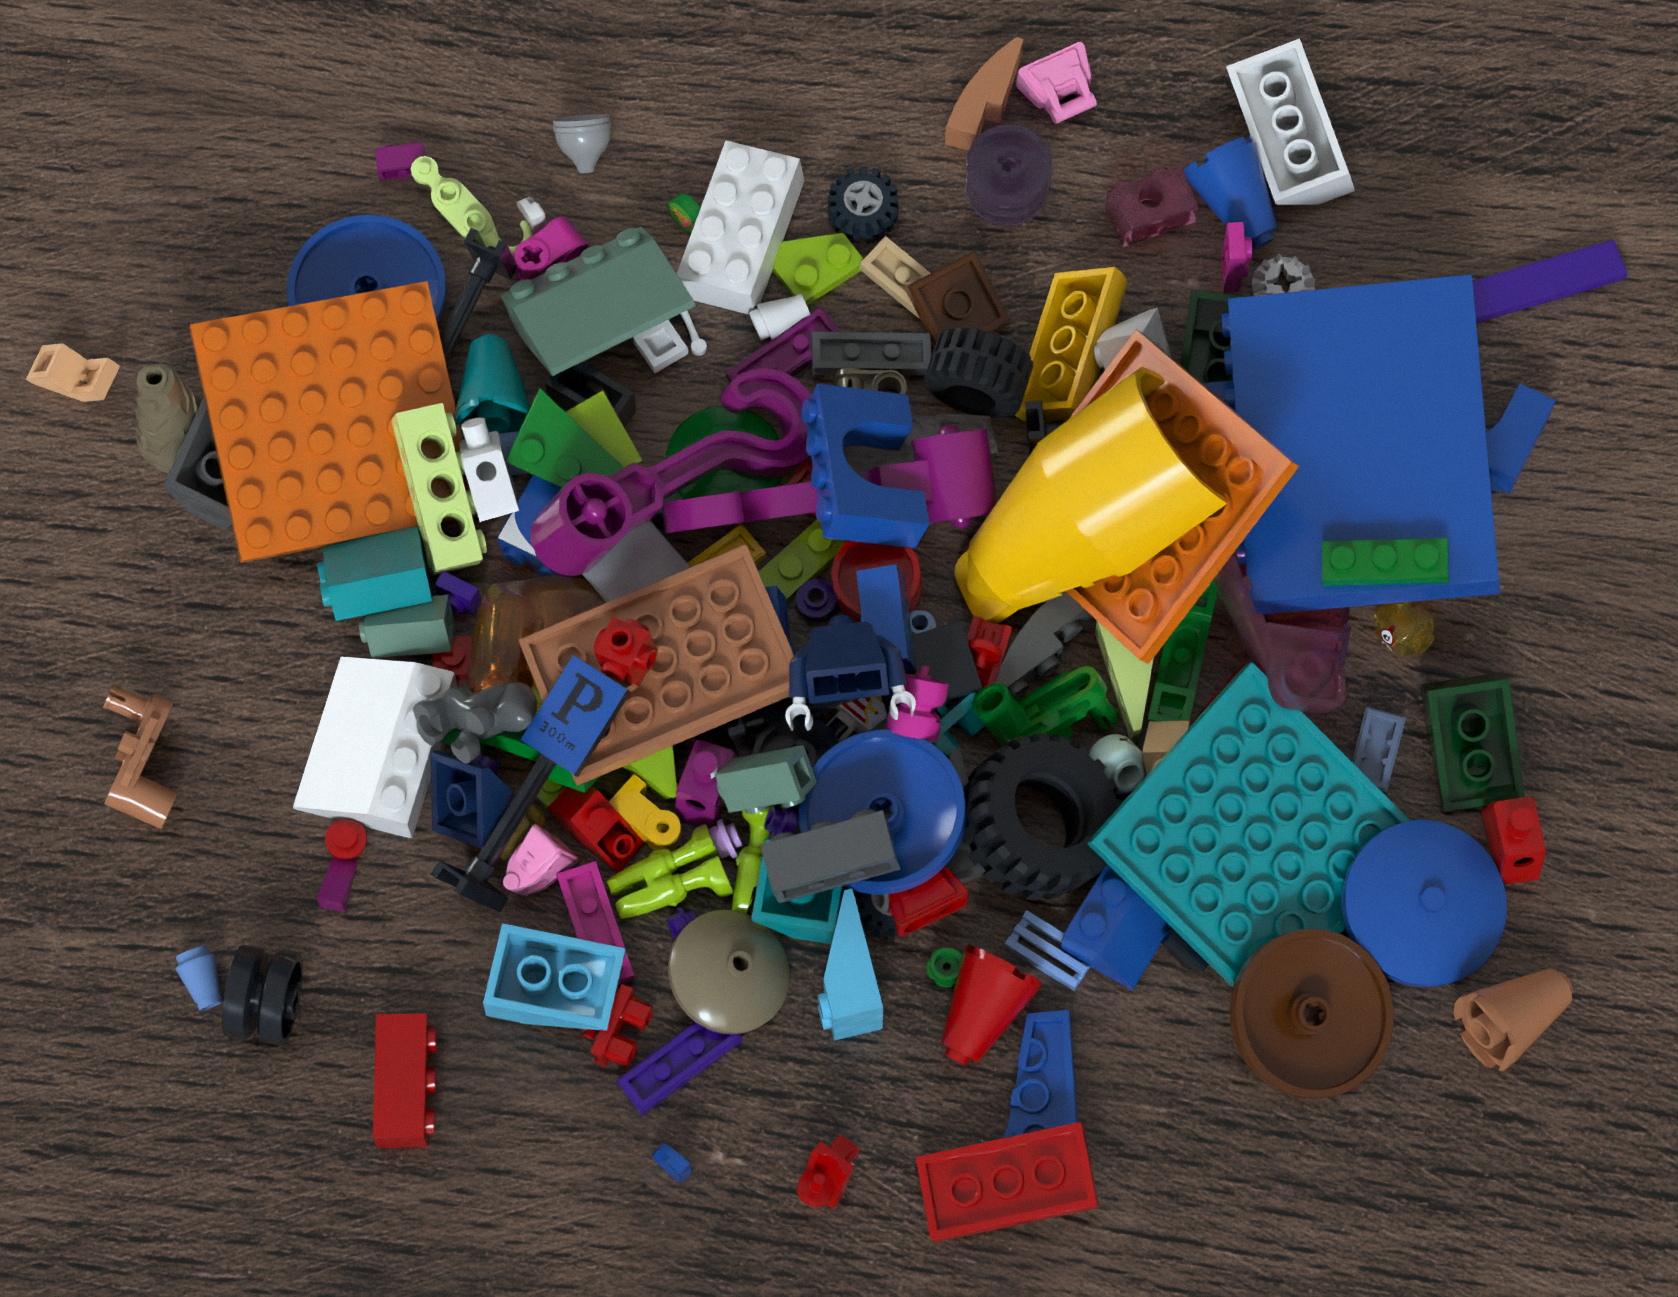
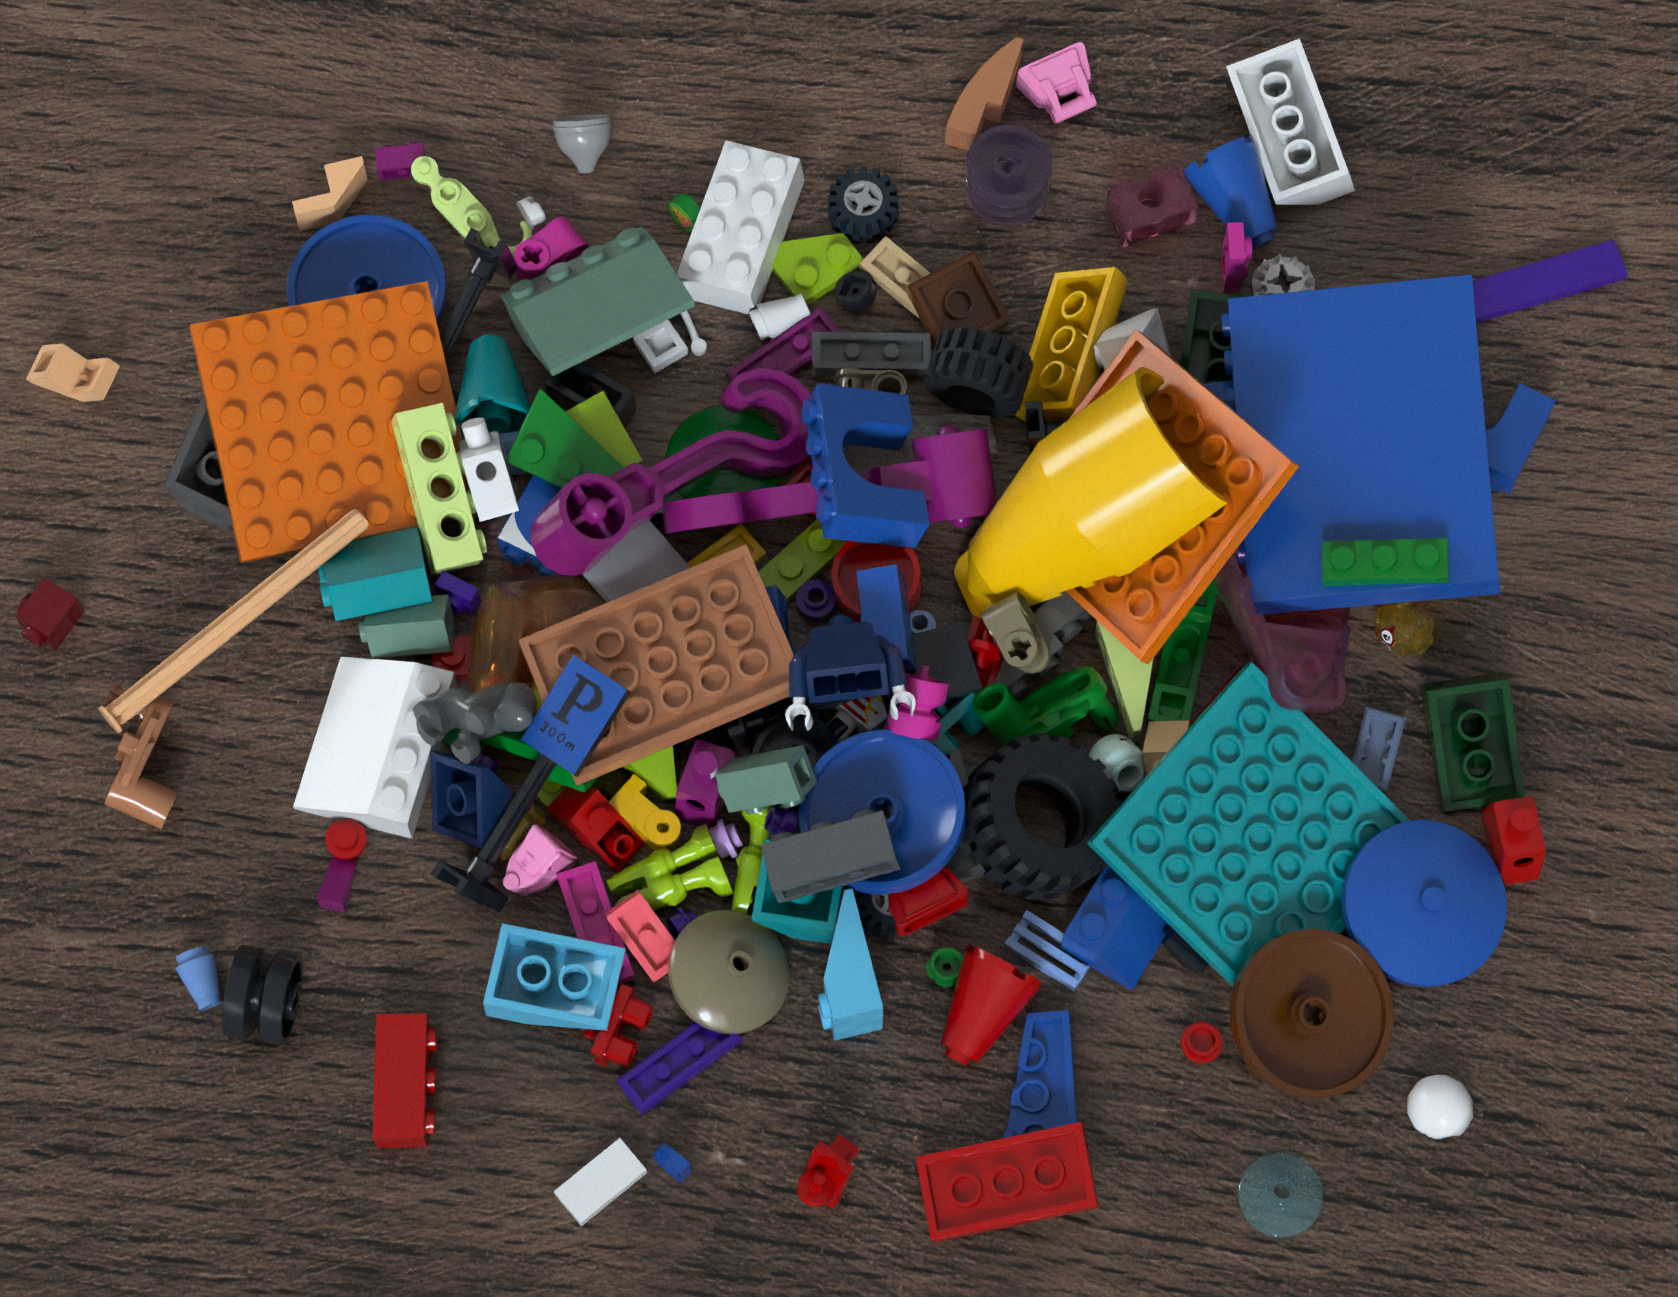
(48, 615): none -> dark red brick
(162, 414): dark tan cone -> none
(234, 619): none -> light nougat axle
(345, 182): none -> light nougat slope
(600, 1182): none -> white tile
(625, 650): red brick -> none
(642, 934): none -> coral plate
(855, 291): none -> black tile
(1015, 628): none -> dark tan piece
(1201, 1042): none -> red plate
(1272, 1214): none -> clear light blue dish
(1440, 1107): none -> white hair
(1511, 1015): nougat cone -> none

